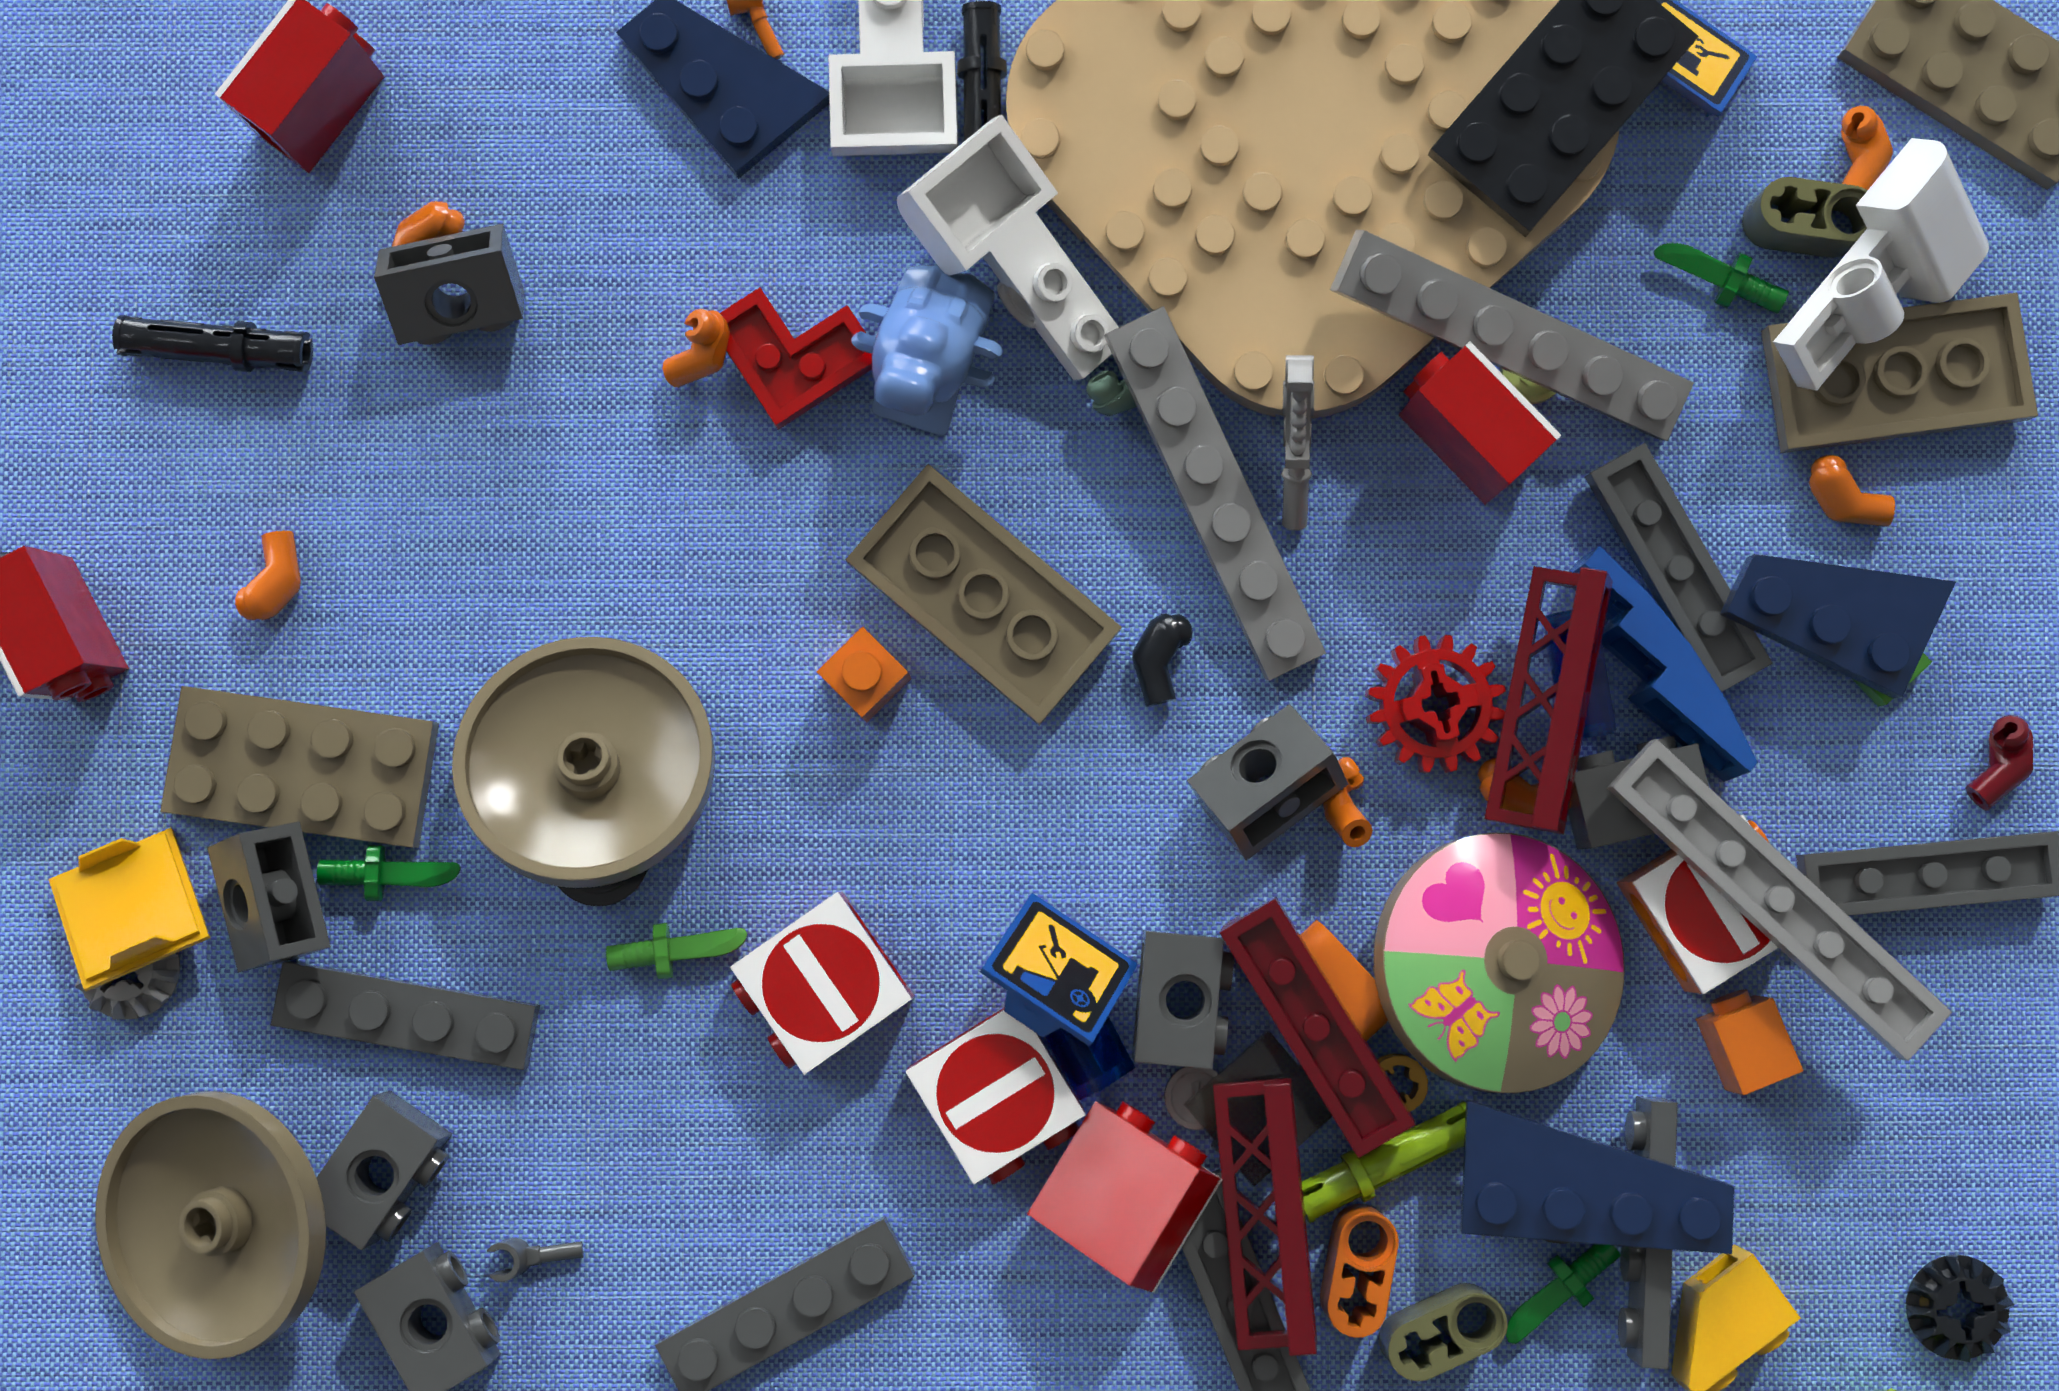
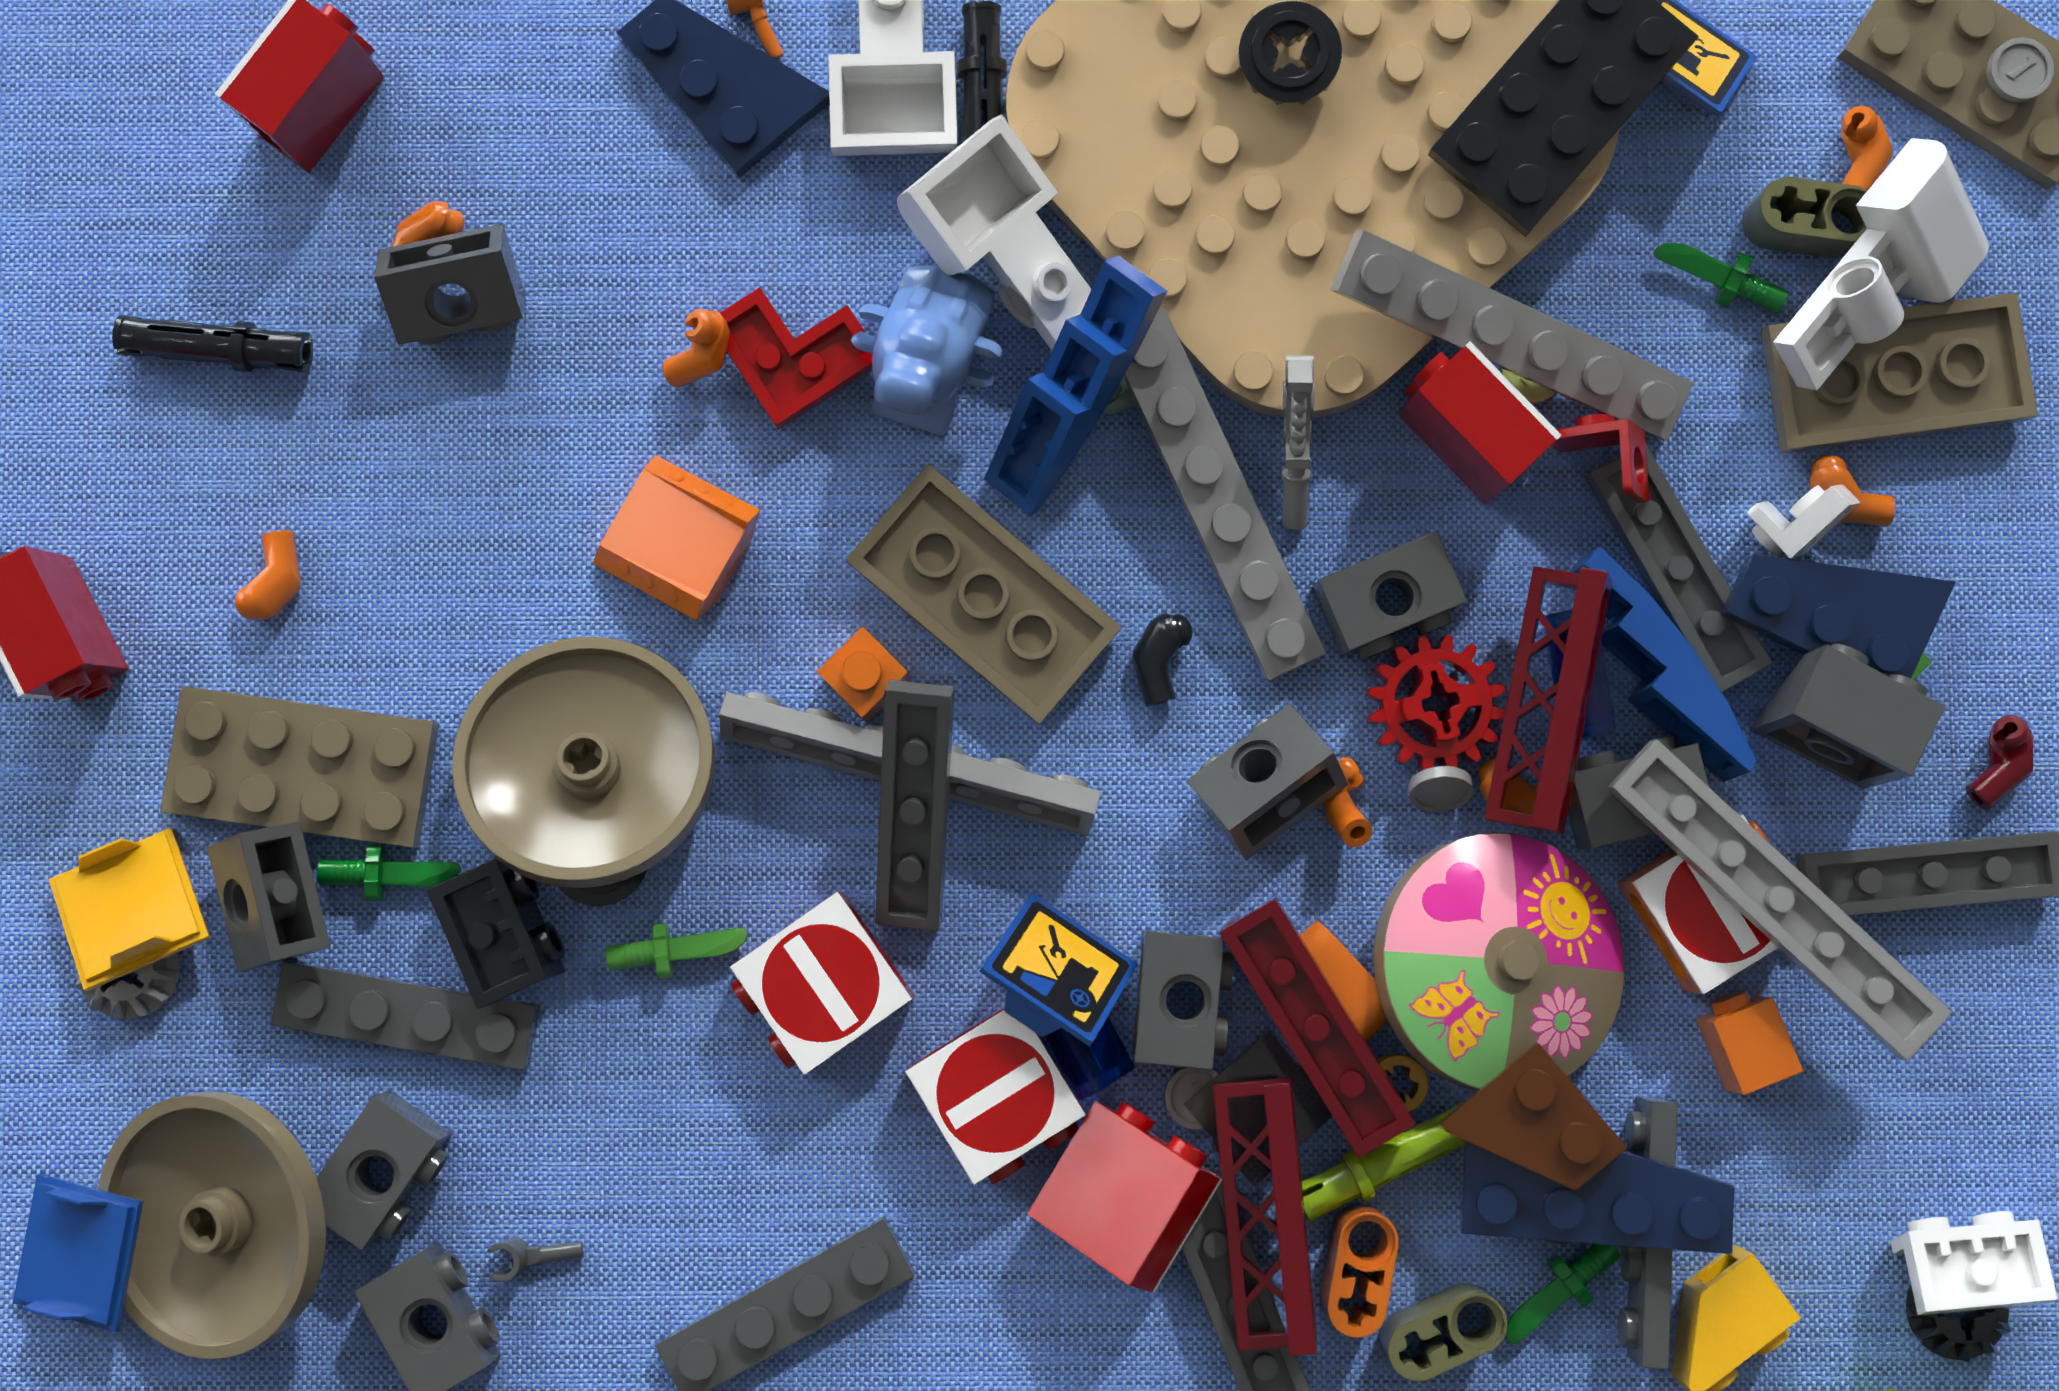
(77, 1253): none -> blue piece
(497, 931): none -> black bracket
(677, 538): none -> orange slope
(827, 741): none -> light grey plate
(914, 804): none -> dark grey plate
(1075, 386): none -> blue slope
(1286, 24): none -> black gear
(1417, 569): none -> dark grey brick
(1440, 788): none -> light grey piece
(1537, 1121): none -> reddish brown wing
(1603, 431): none -> red bracket
(1814, 514): none -> white bracket
(1851, 717): none -> dark grey slope
(1976, 1265): none -> white bracket
(2020, 70): none -> light grey piece

